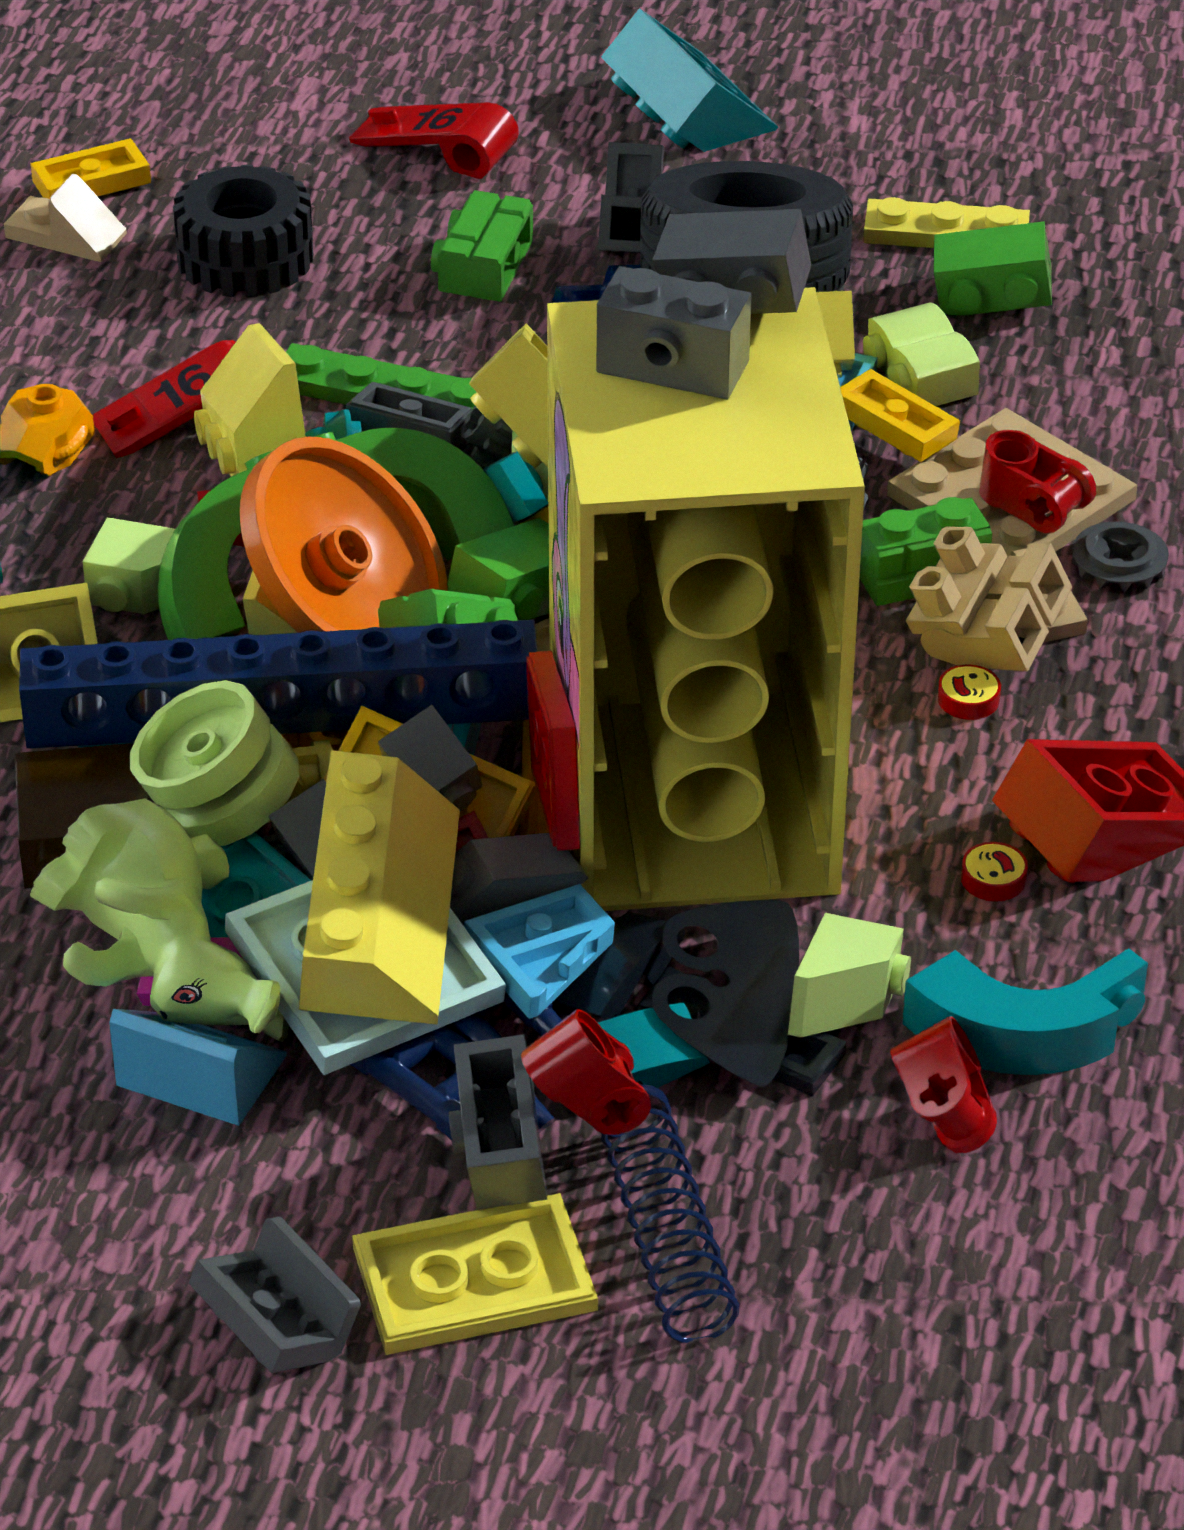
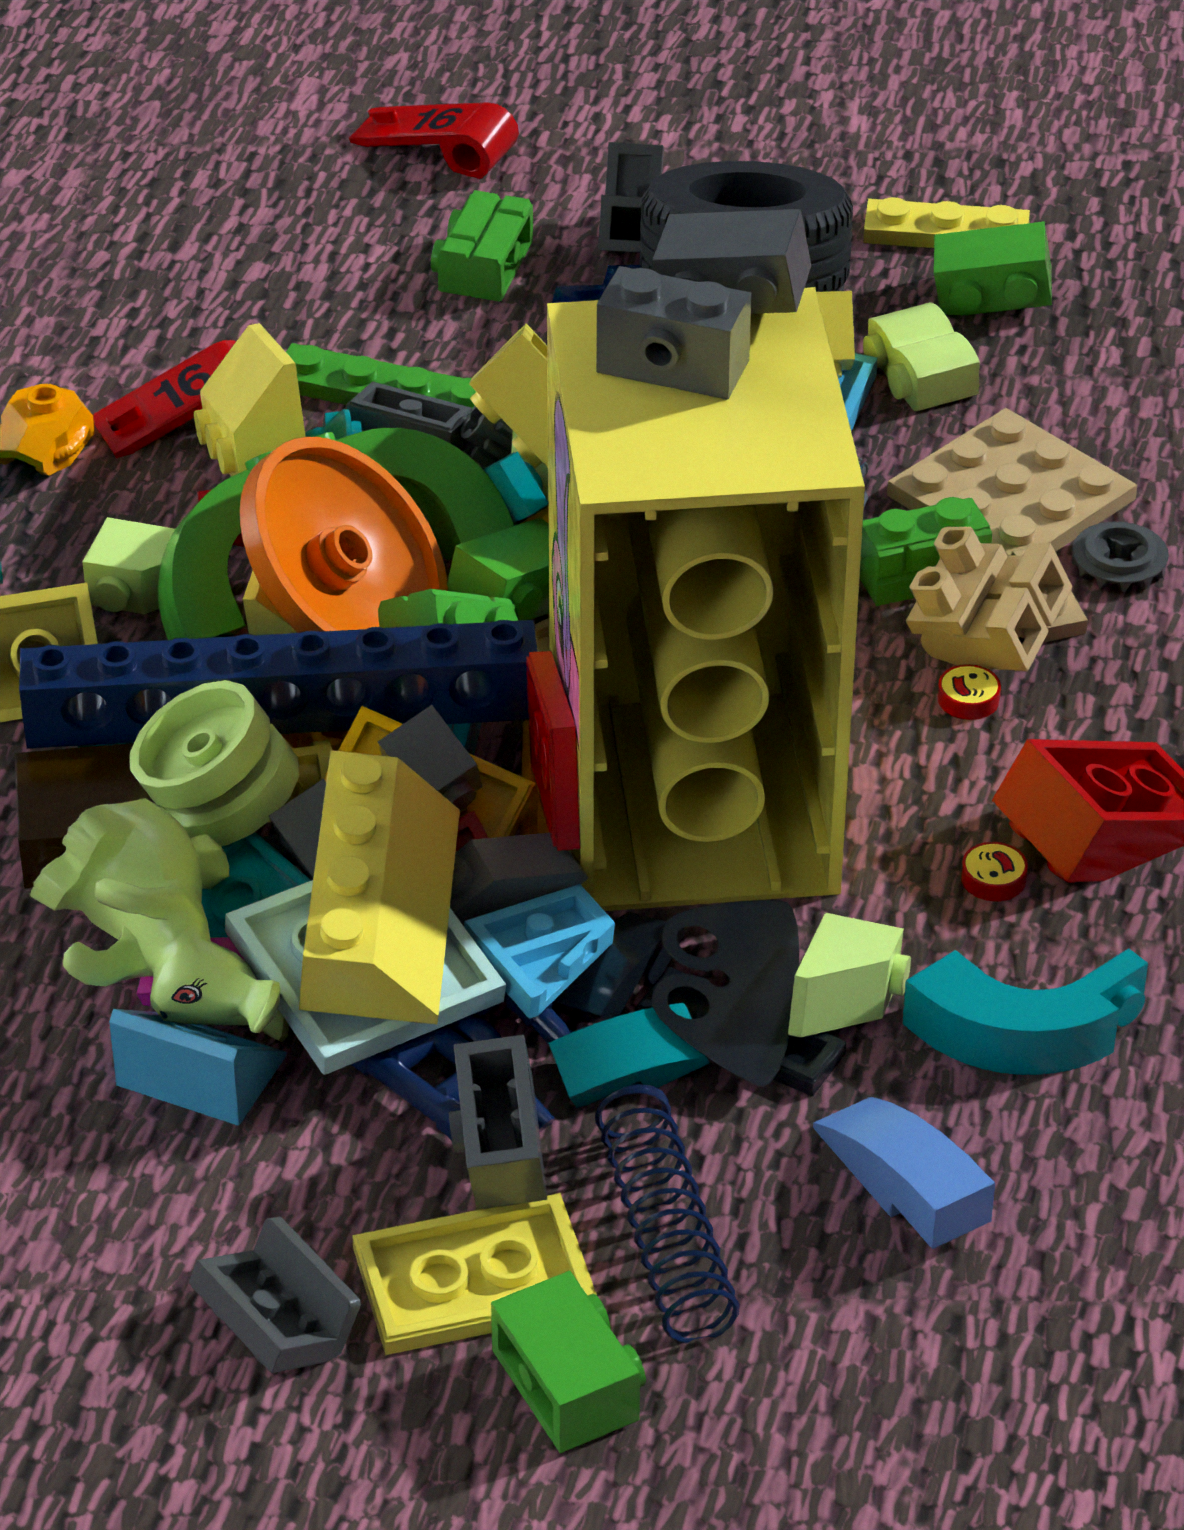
(68, 222): tan slope -> none
(102, 168): yellow plate -> none
(243, 230): black tyre -> none
(567, 1360): none -> bright green brick
(588, 1074): red piece -> none
(681, 87): teal slope -> none
(898, 415): yellow plate -> none
(910, 1168): none -> medium blue slope
(947, 1085): red piece -> none
(1027, 480): red piece -> none

